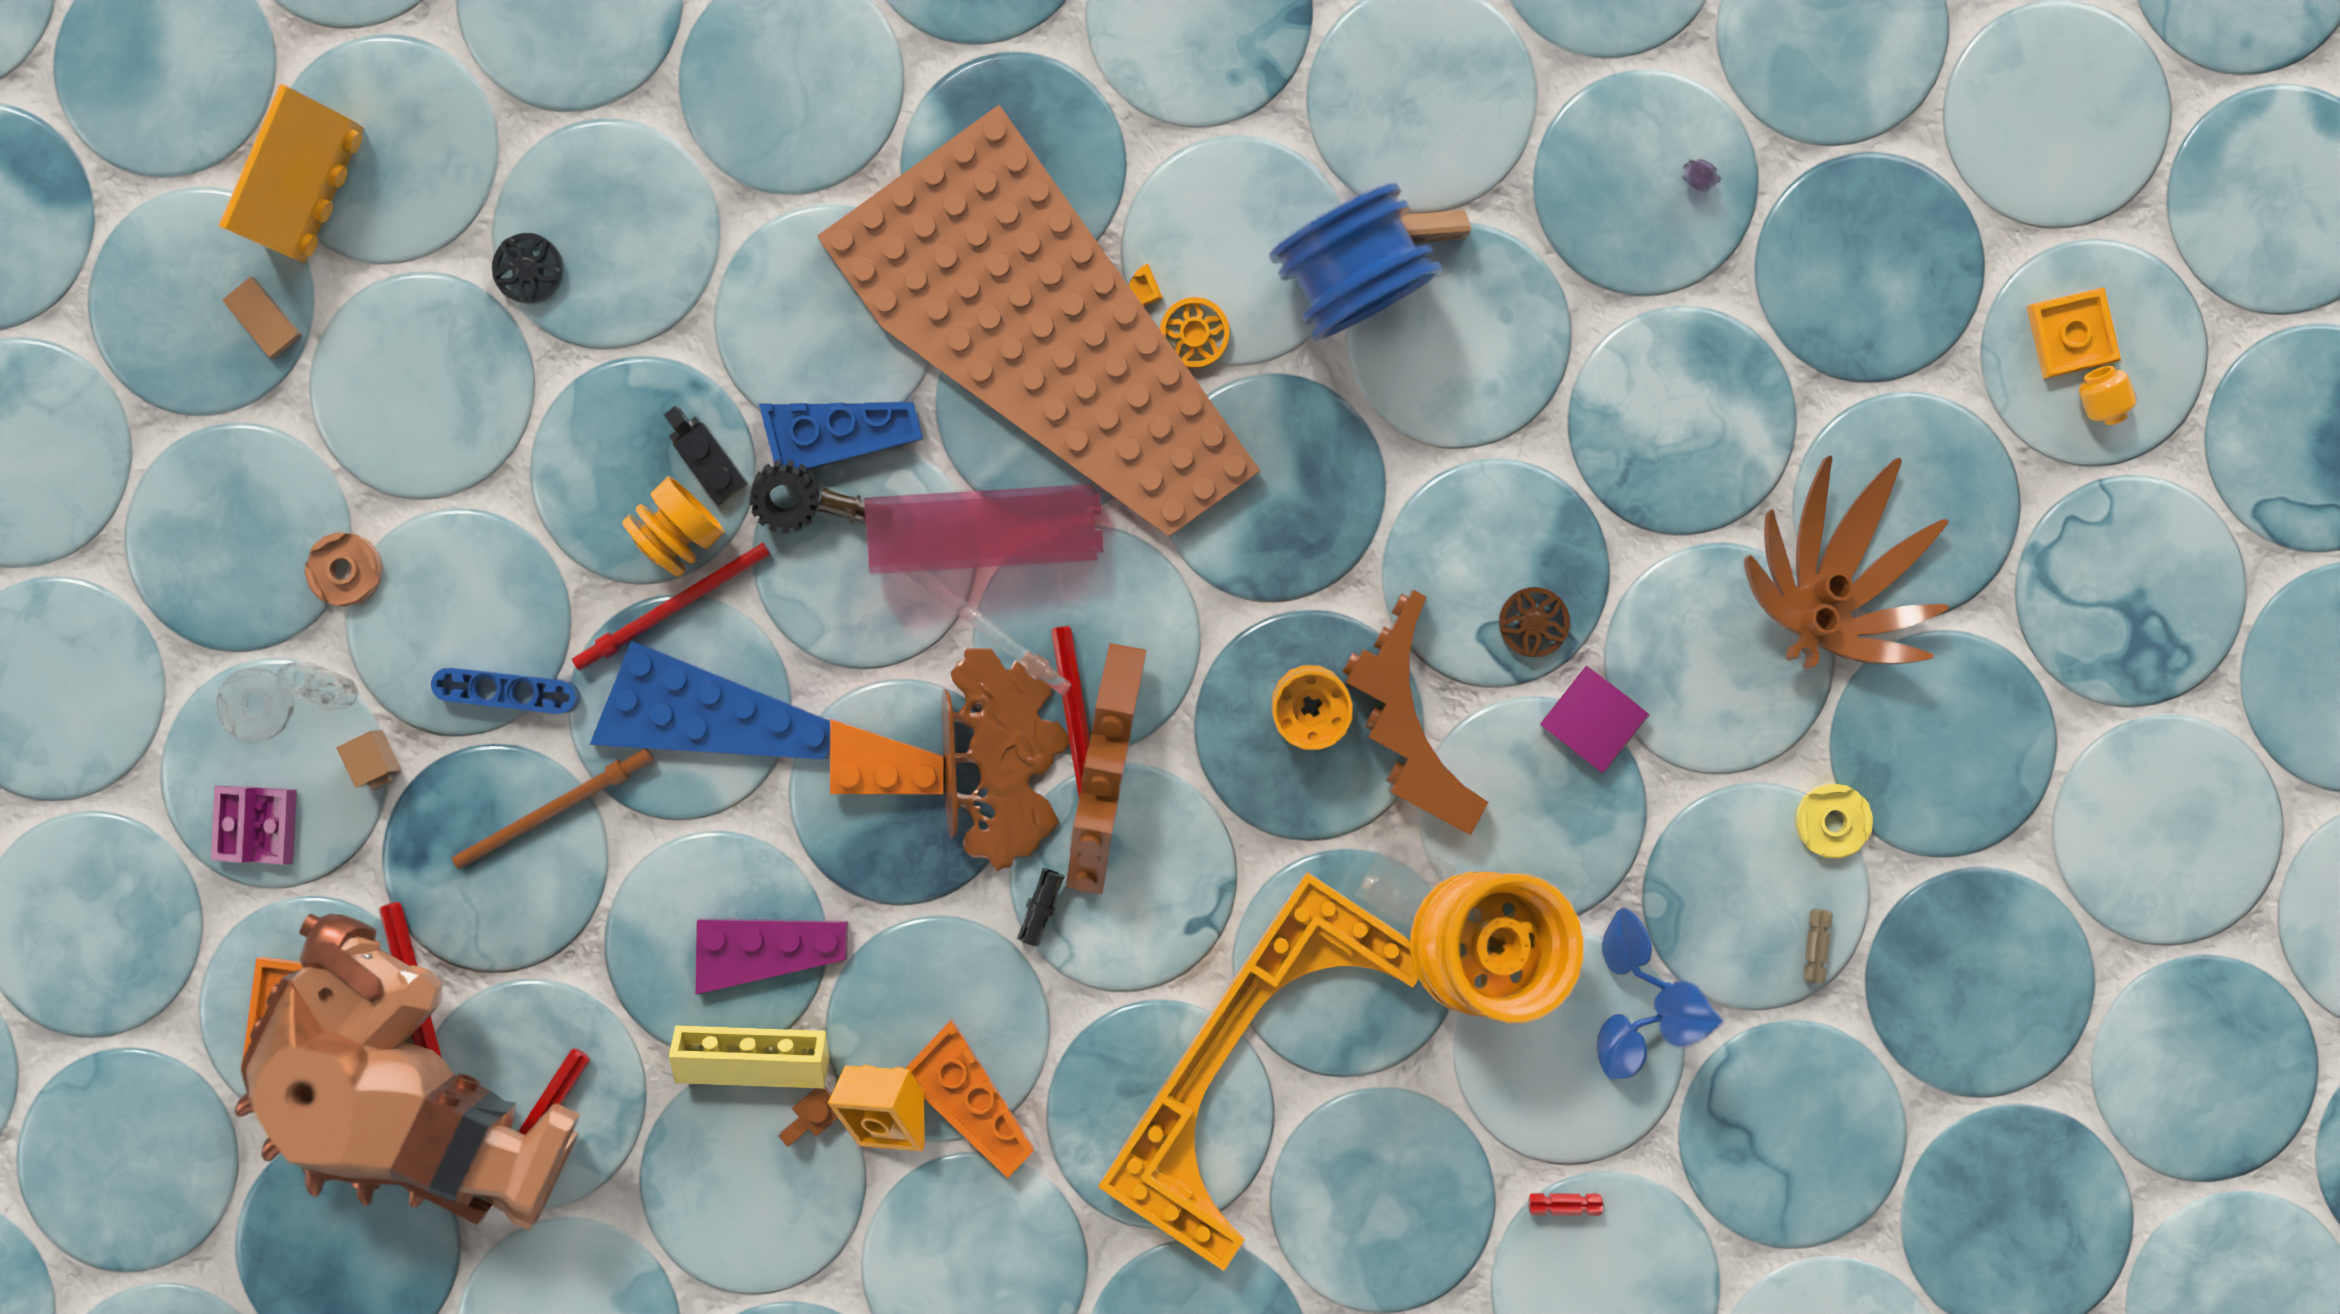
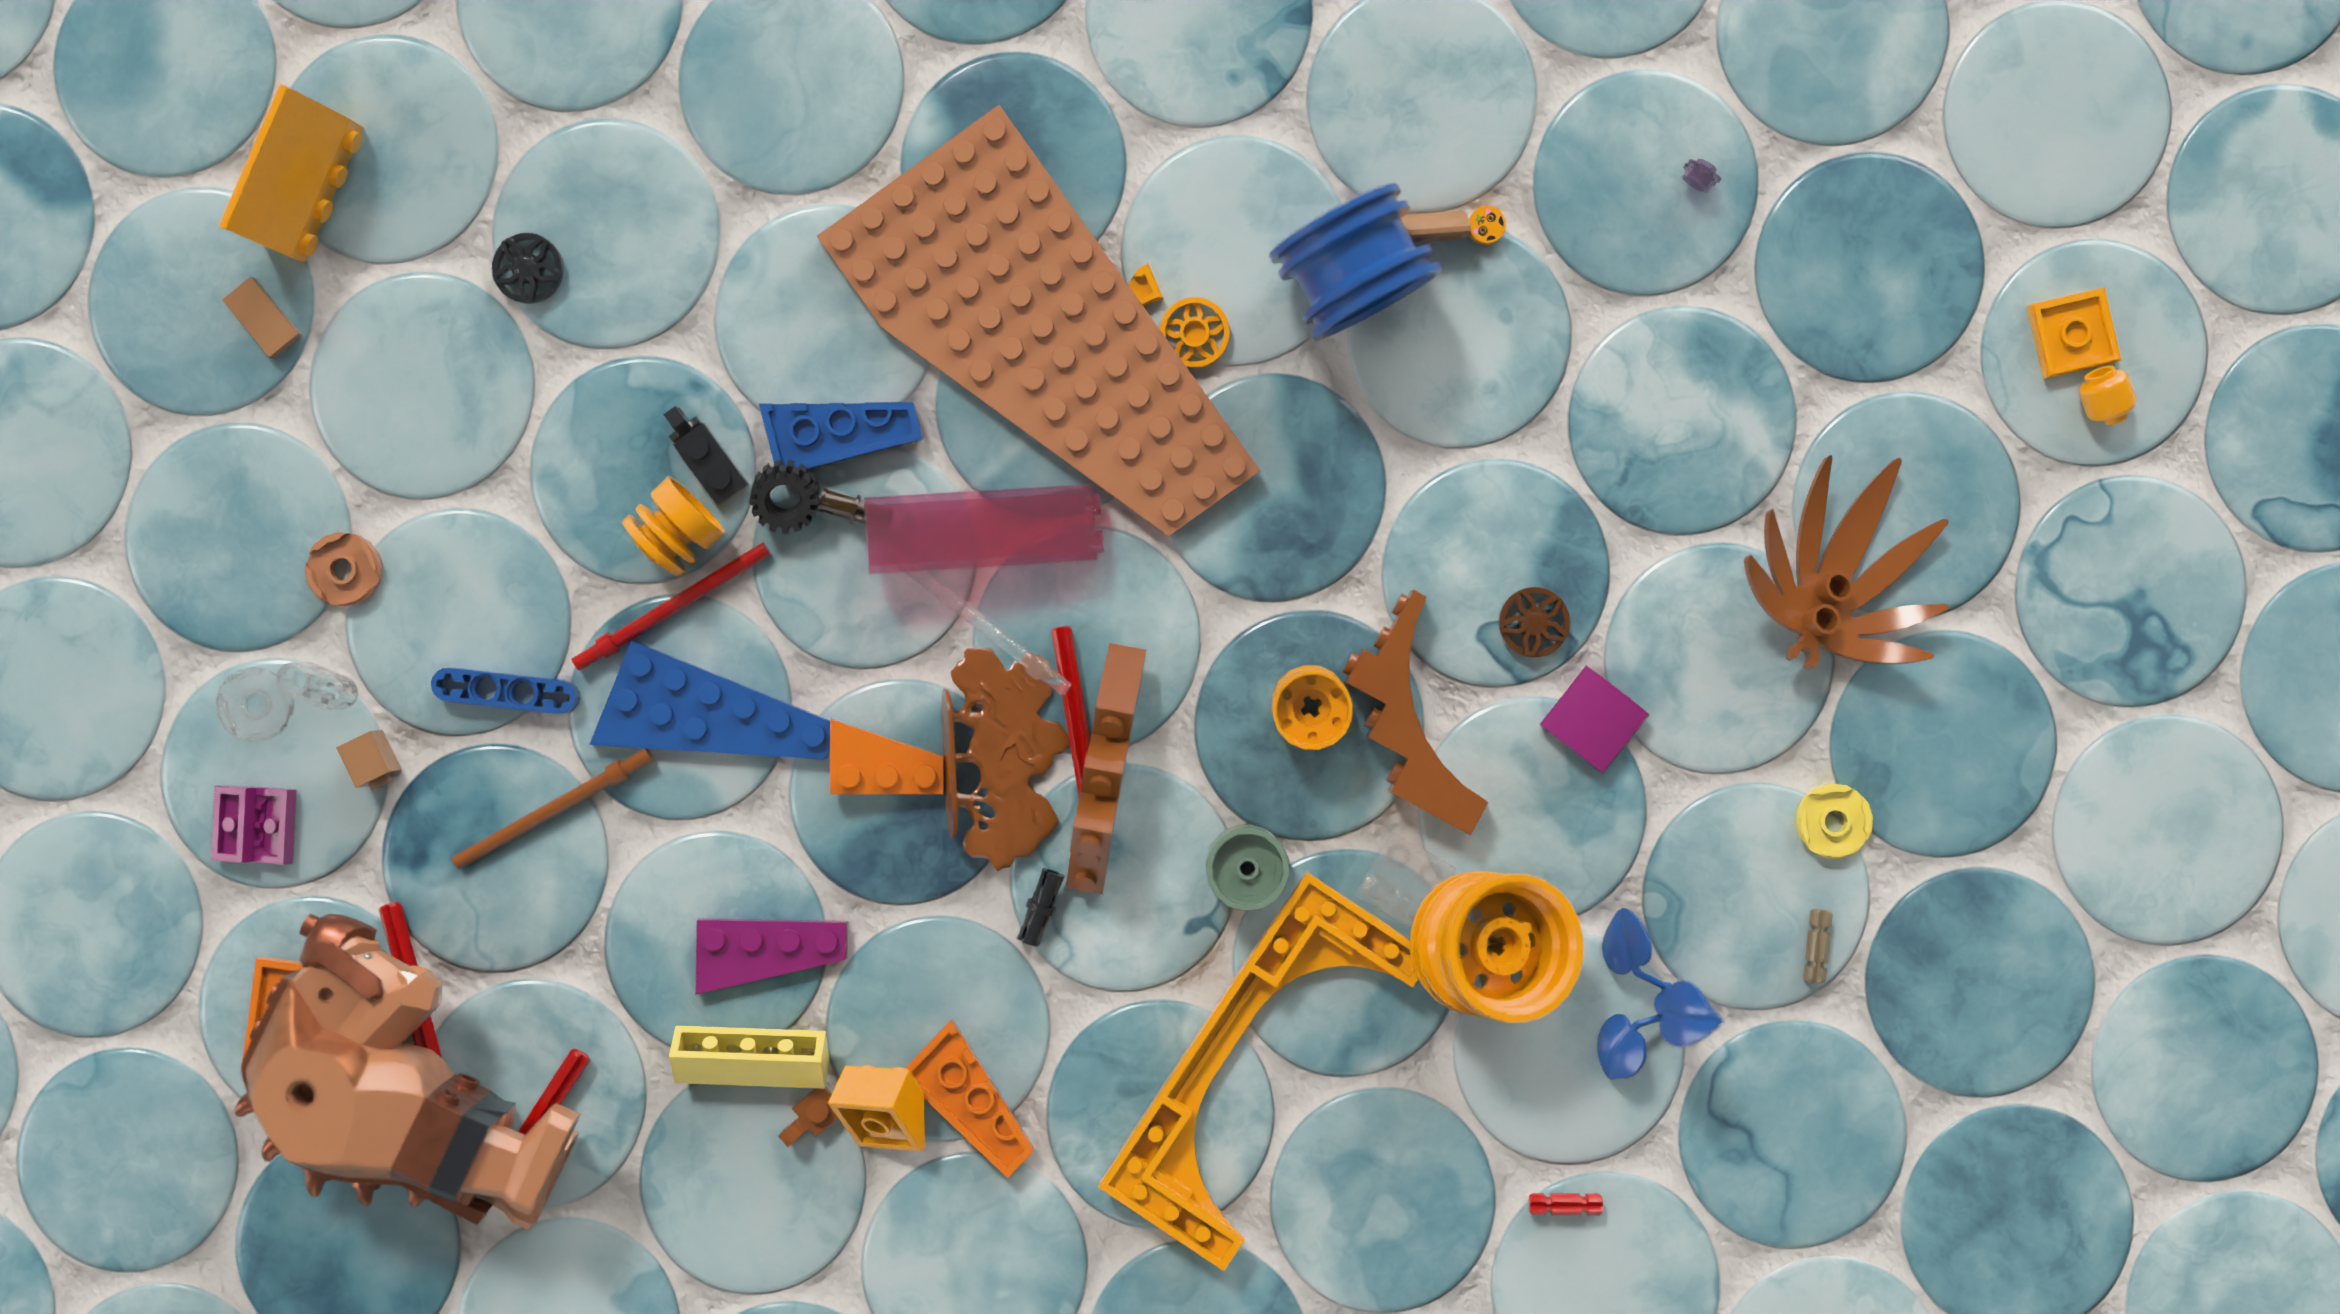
(1263, 883): none -> sand green wheel
(1487, 225): none -> light orange tile

